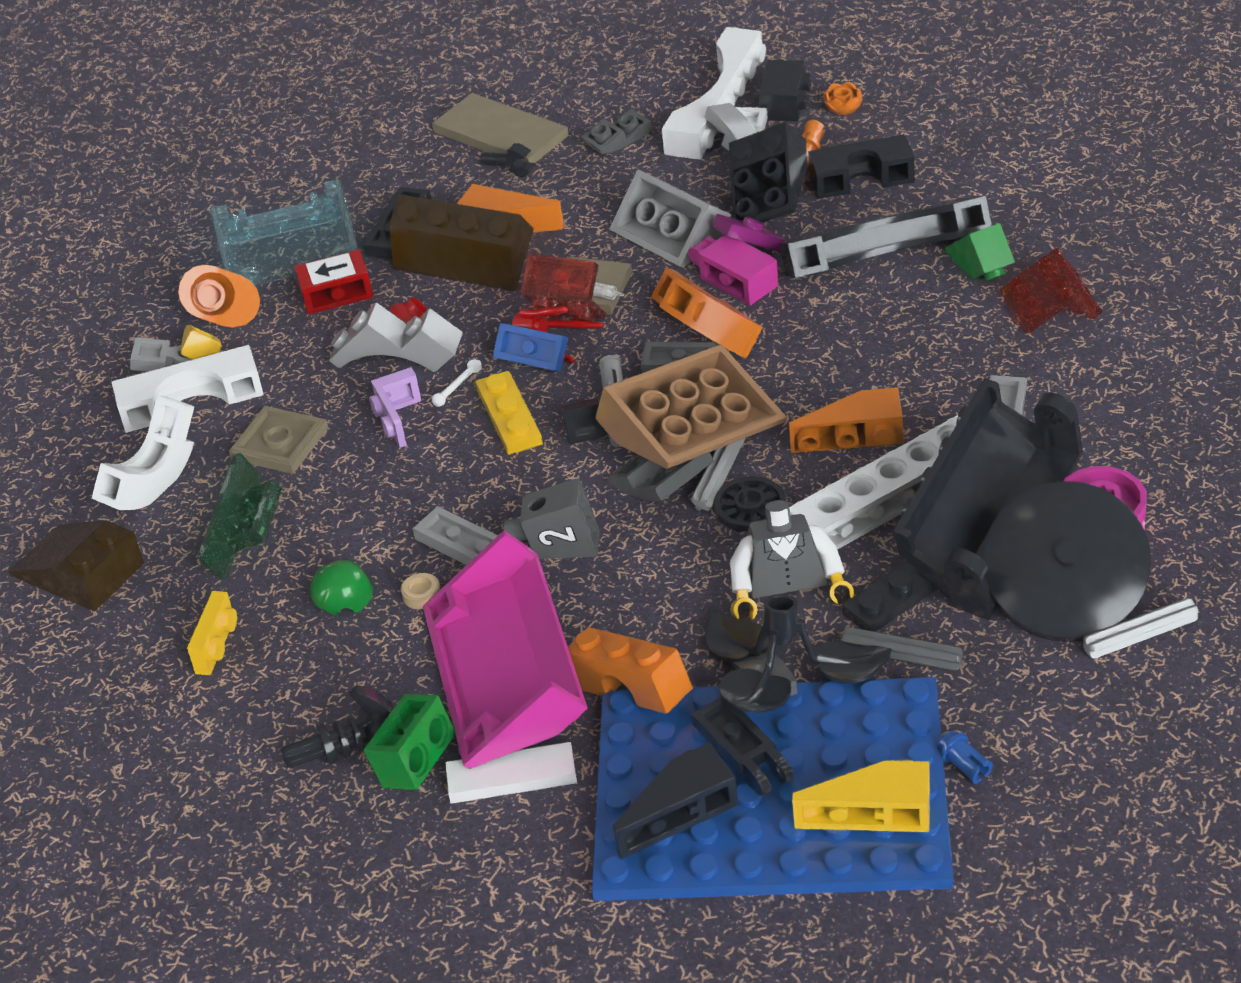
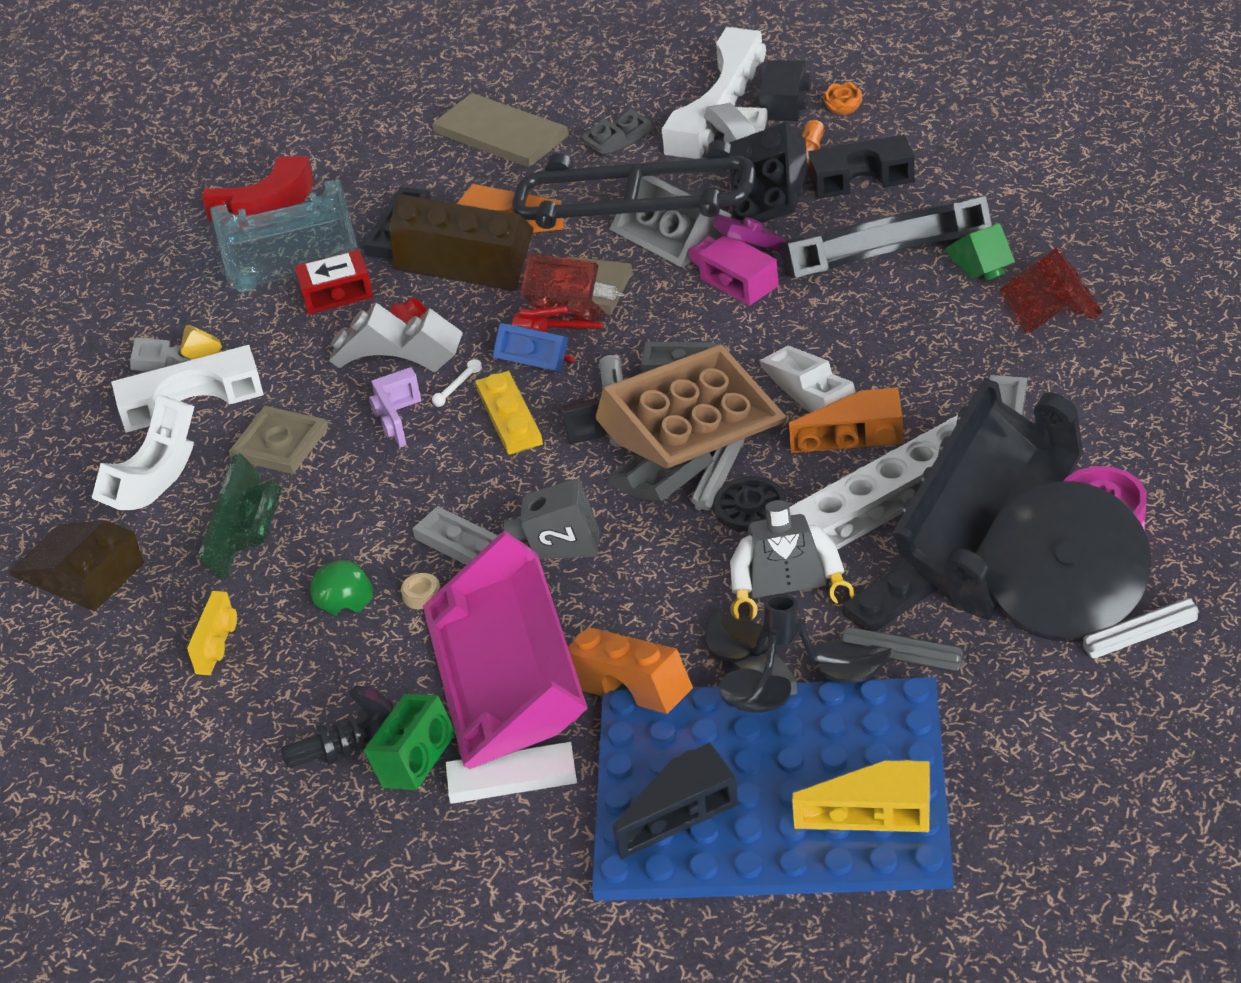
(219, 296): orange piece -> none
(284, 187): none -> red arch
(512, 158): black bar -> none
(560, 170): none -> black bar
(706, 313): orange slope -> none
(741, 744): black hinge -> none
(806, 378): none -> white slope
(966, 758): blue pin -> none

